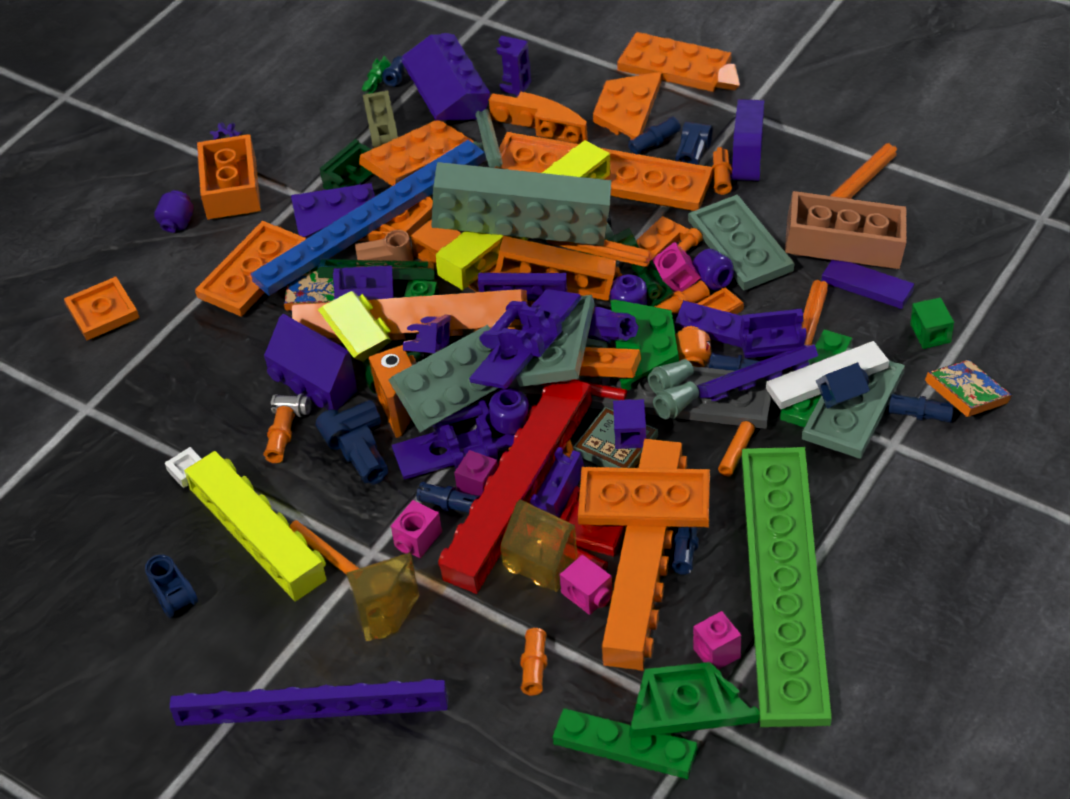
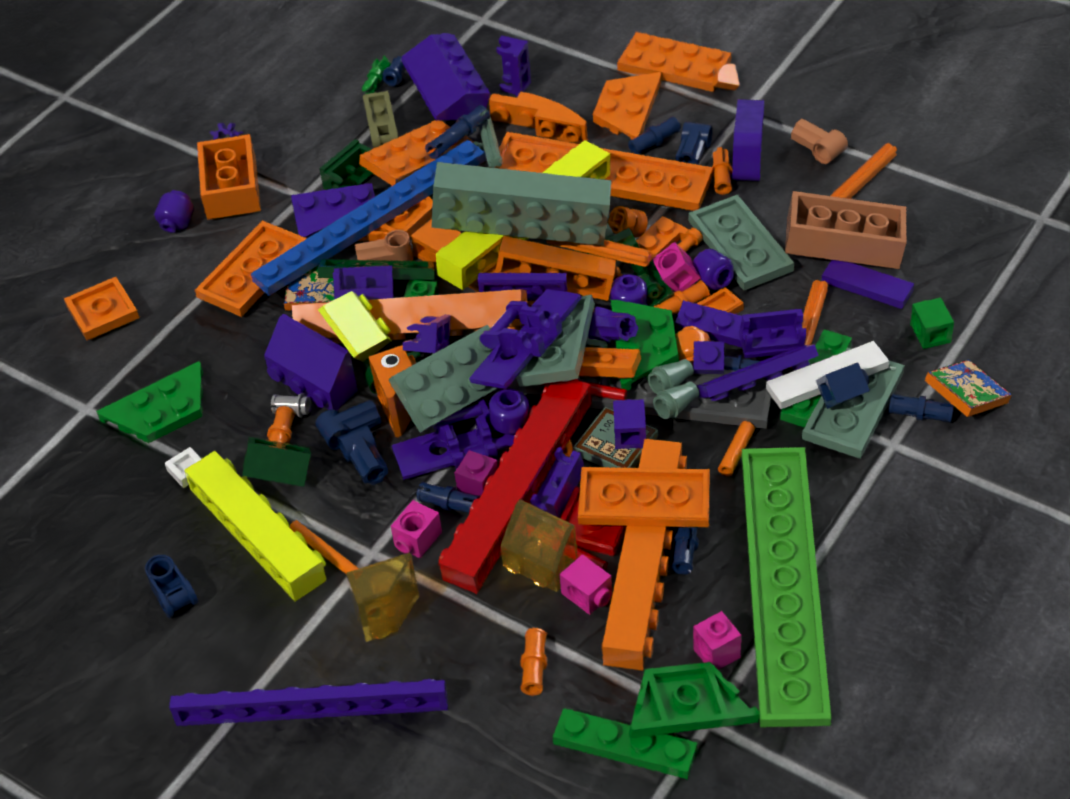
(160, 406): none -> green wing
(276, 461): none -> dark green hinge
(465, 126): none -> dark blue pin
(624, 218): none -> orange wheel
(708, 357): none -> dark purple plate
(824, 145): none -> nougat piece

